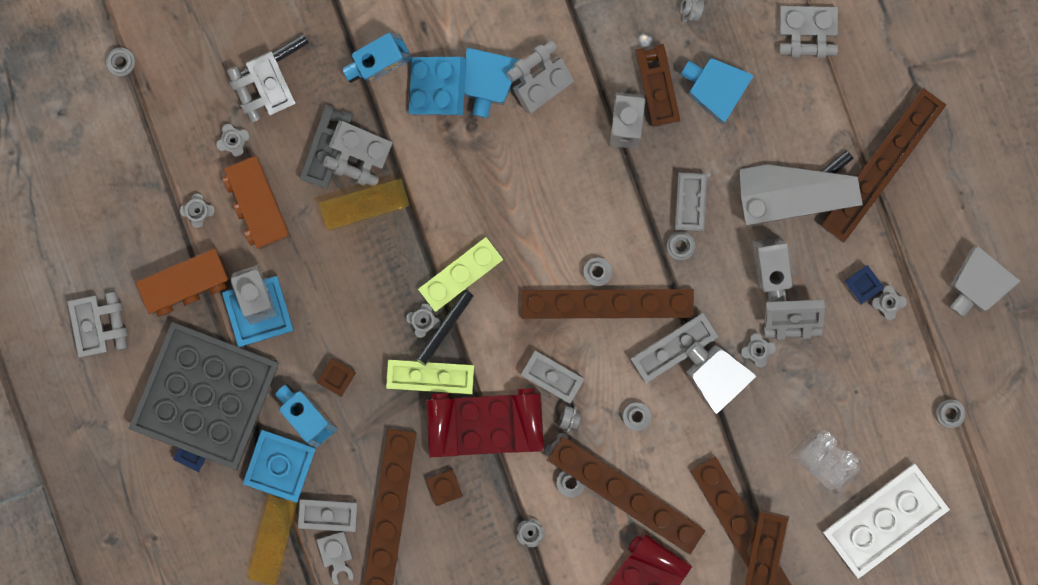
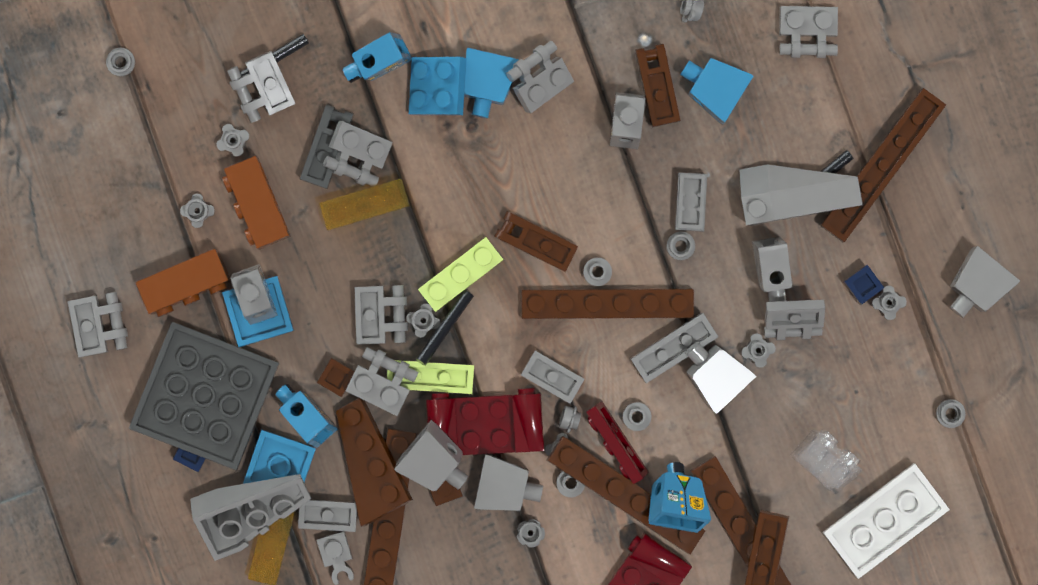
(240, 512): none -> light grey wedge
(370, 464): none -> reddish brown wing
(371, 314): none -> light grey plate
(377, 389): none -> light grey plate
(432, 460): none -> light grey torso
(504, 486): none -> light grey torso
(537, 241): none -> reddish brown plate
(616, 443): none -> dark red plate
(678, 501): none -> dark azure torso

